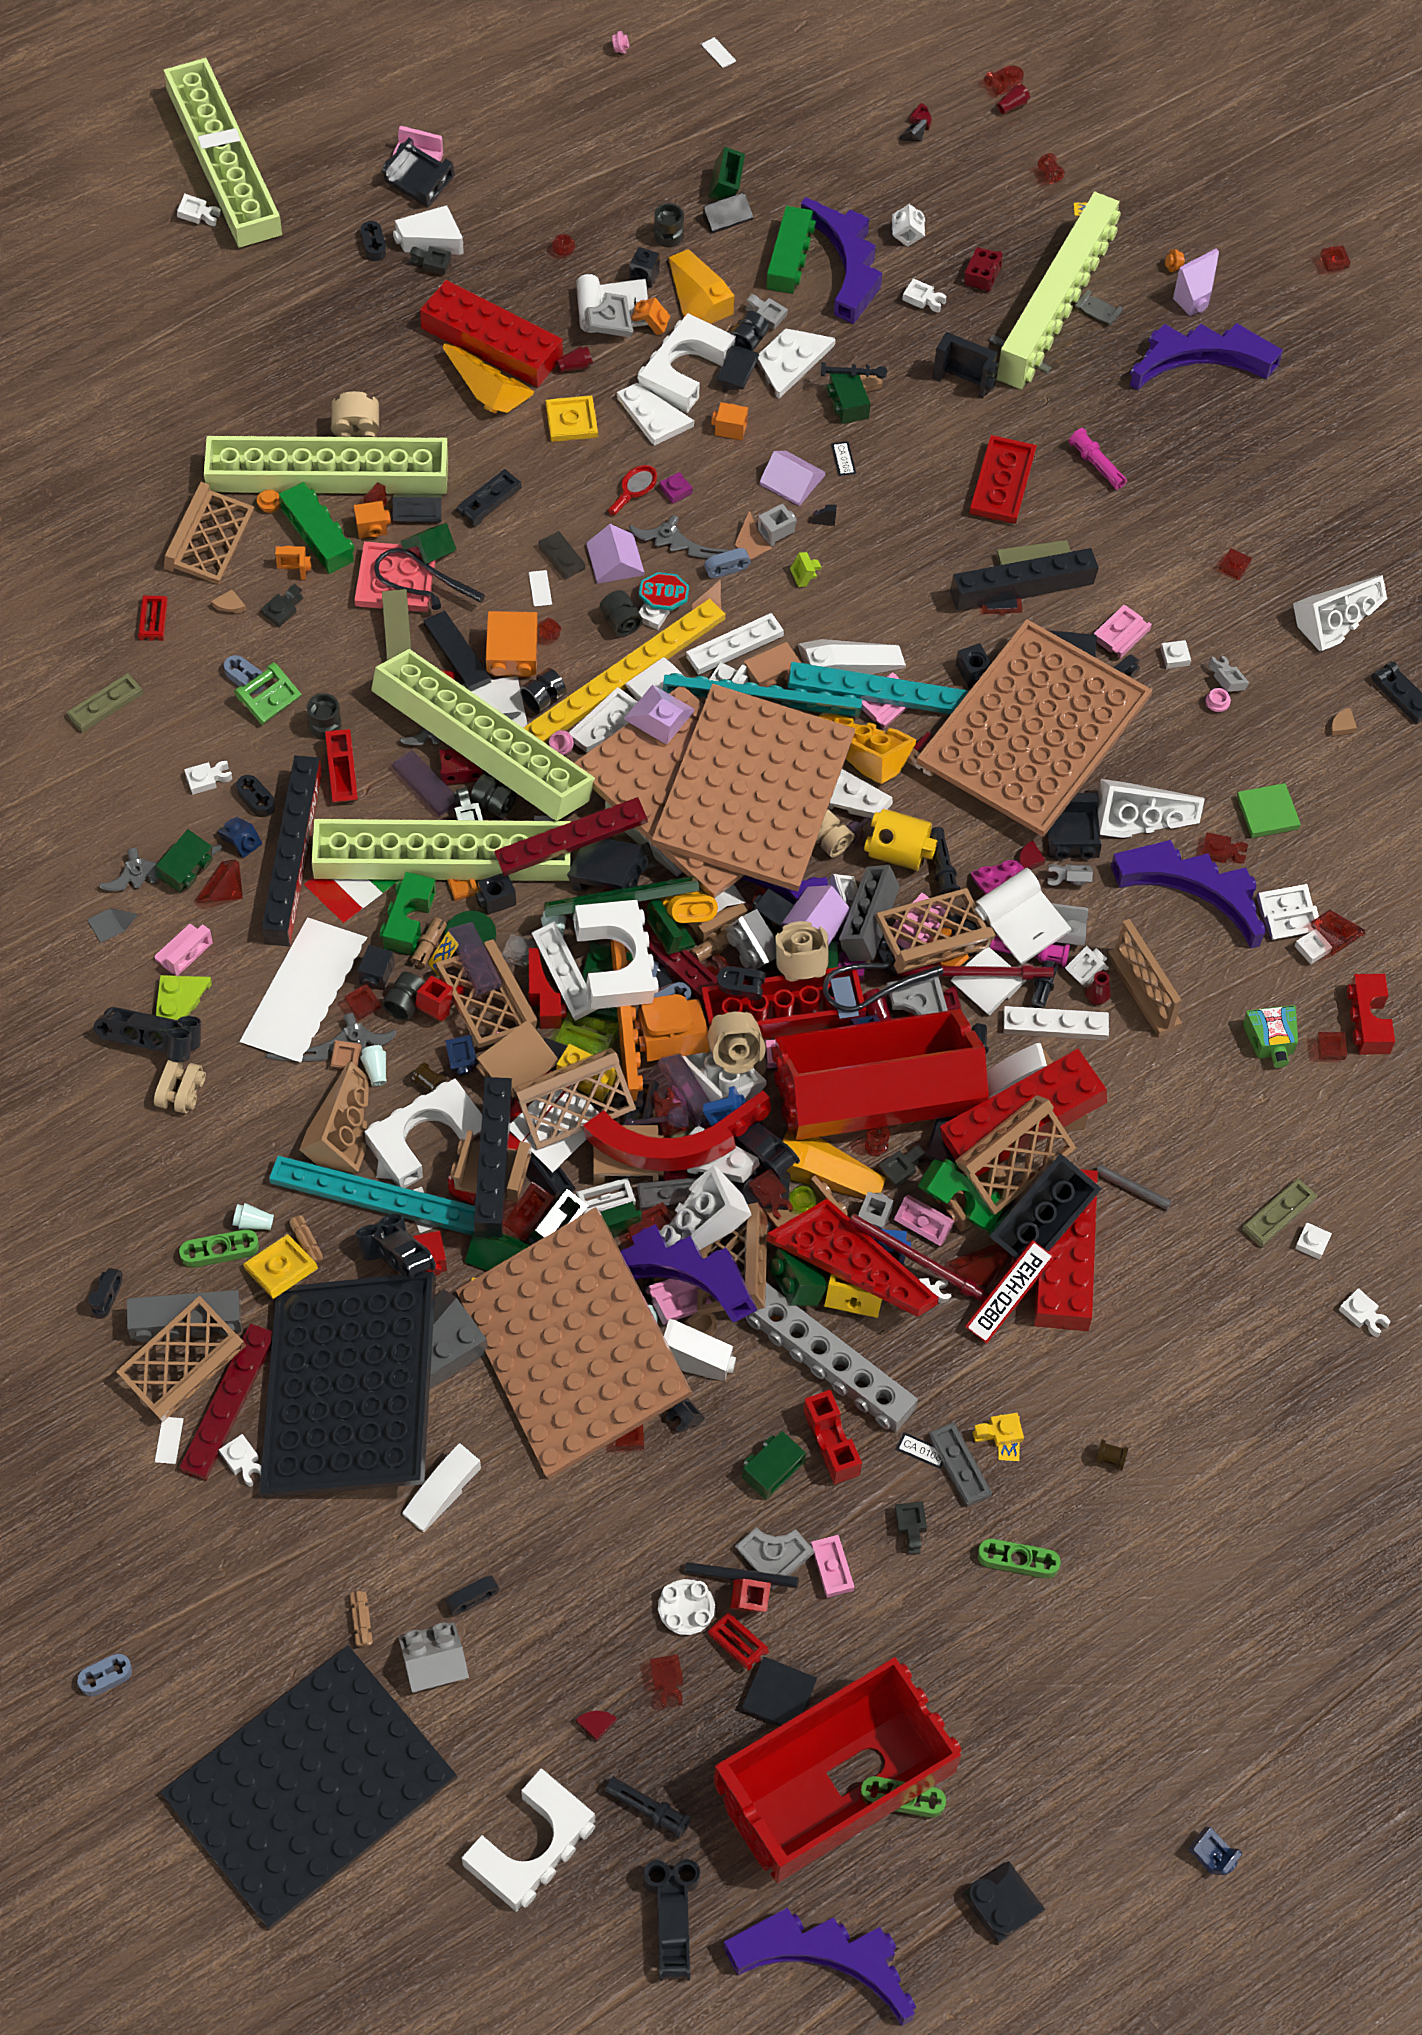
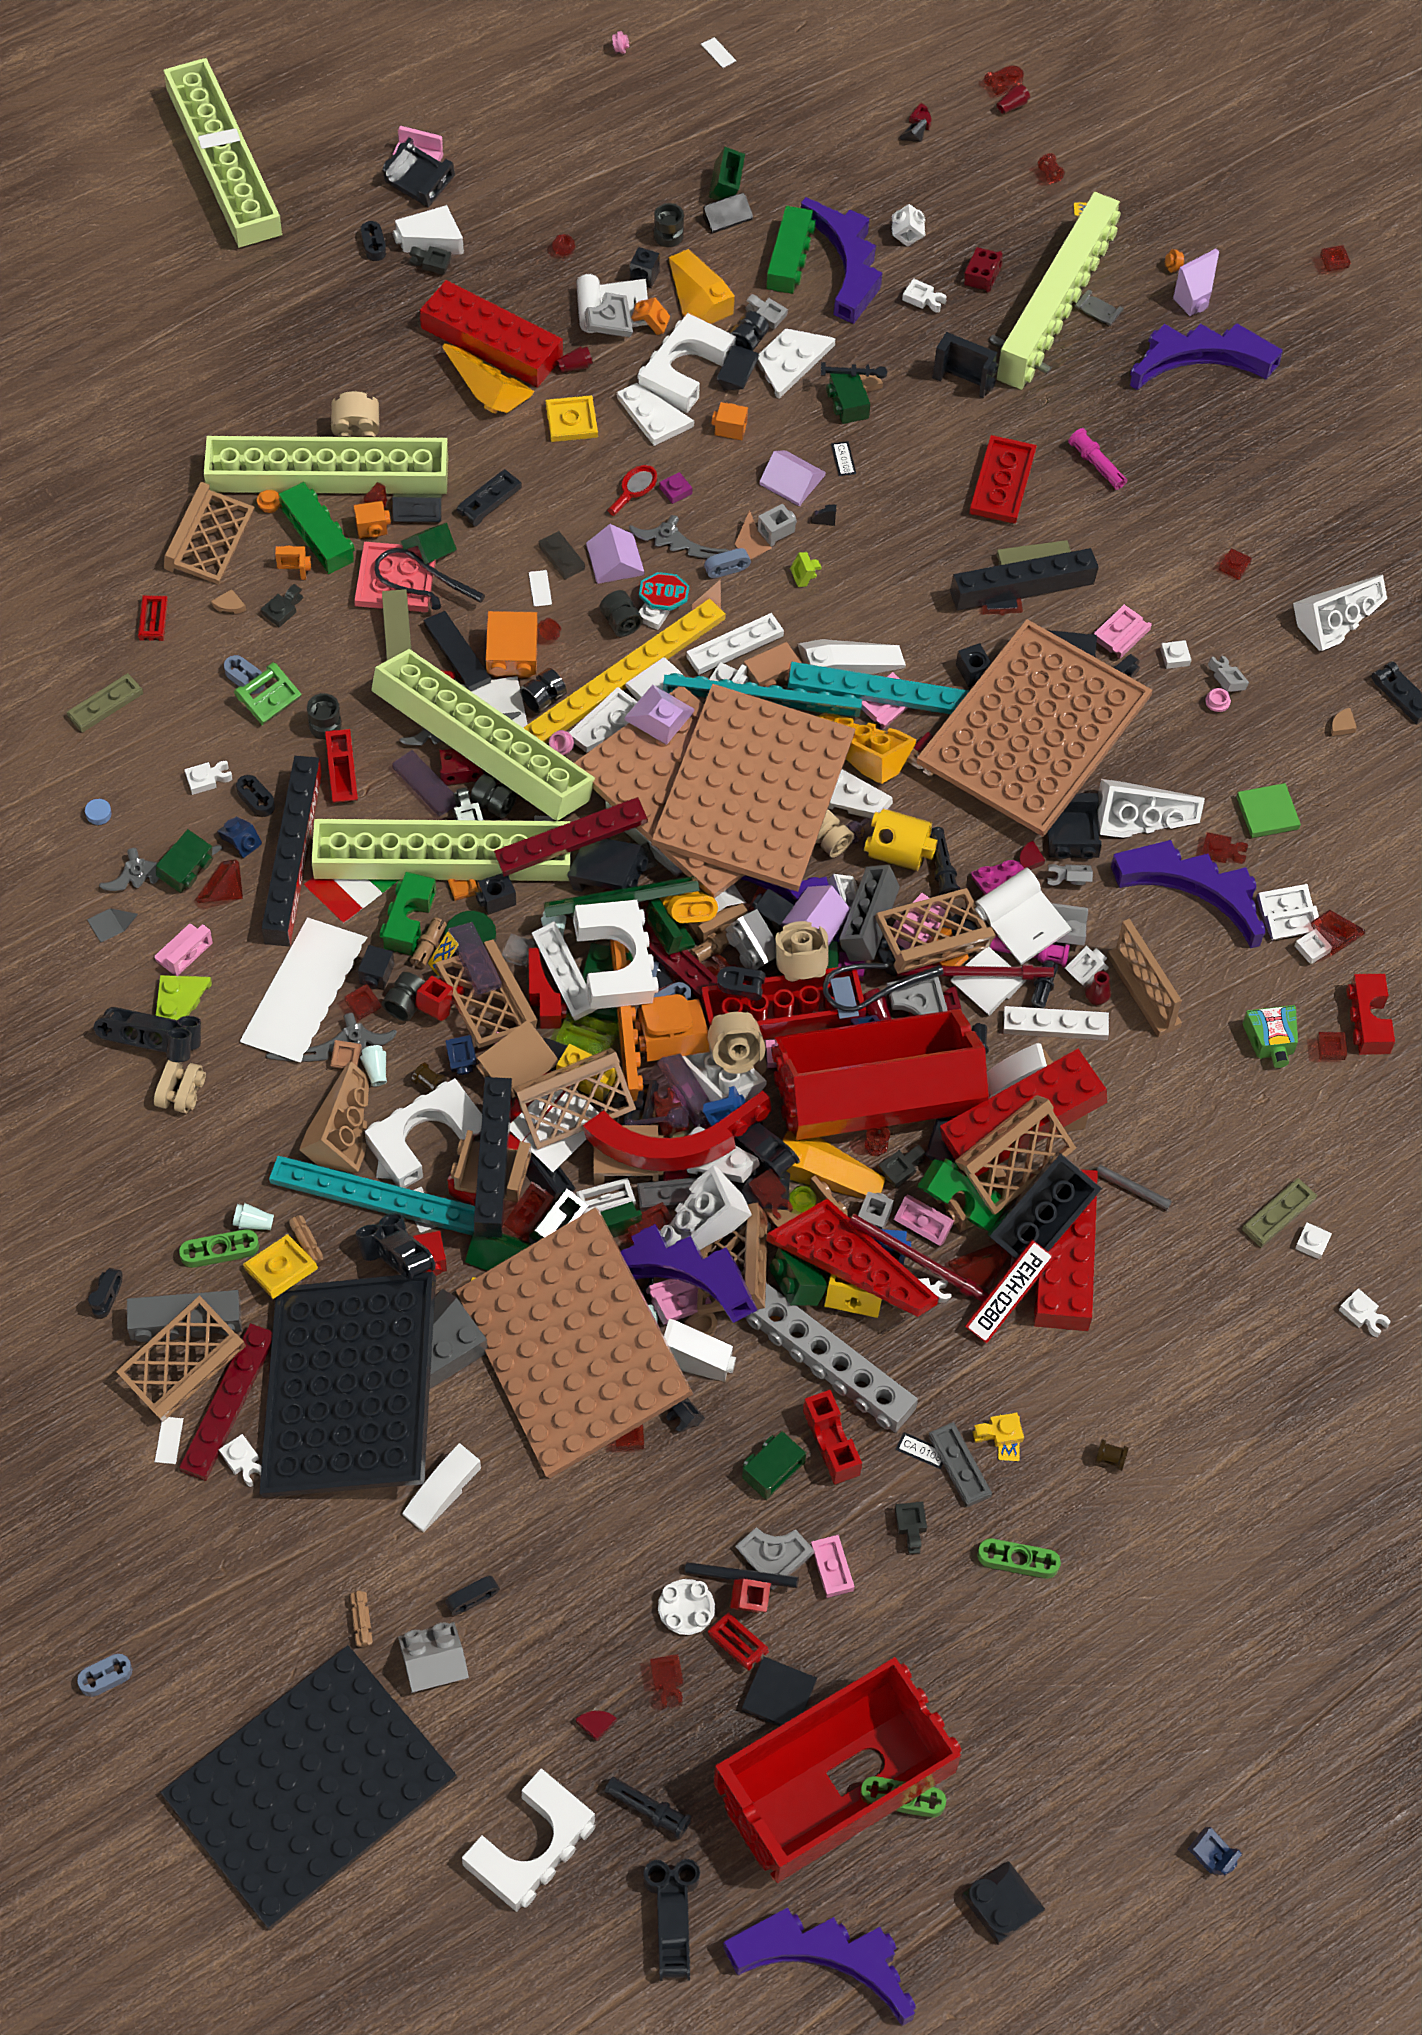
(98, 811): none -> medium blue tile
(195, 209): white plate -> none

